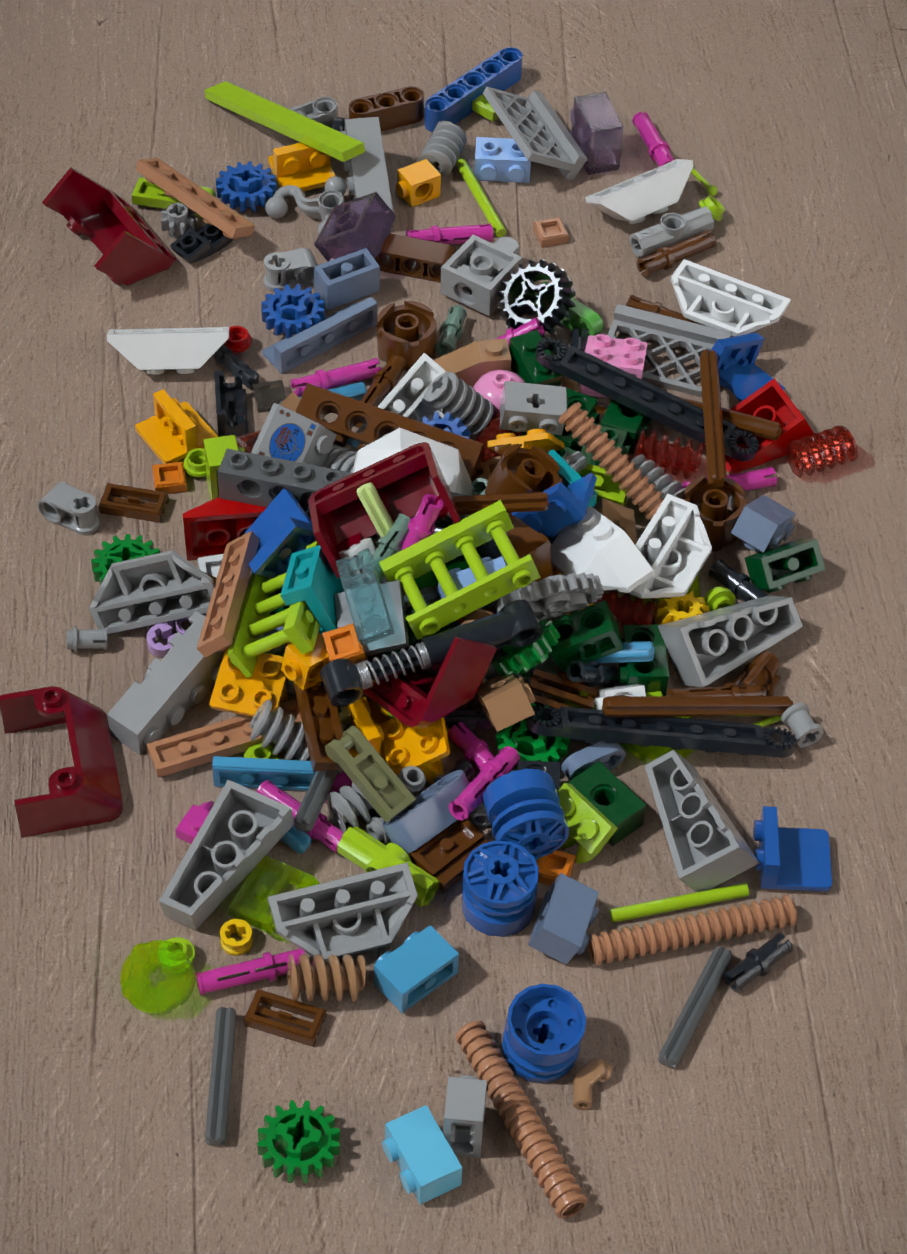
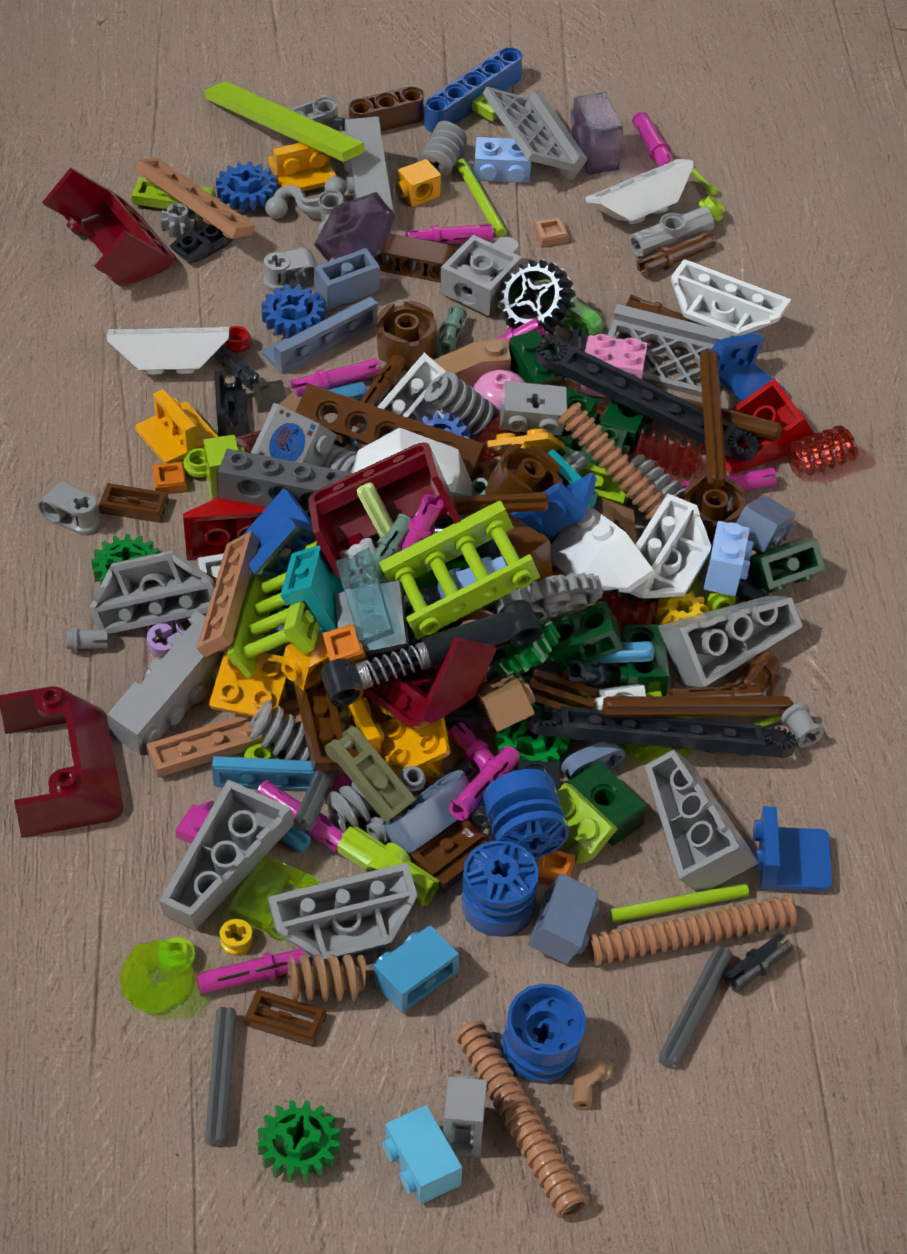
(728, 558): none -> light blue brick

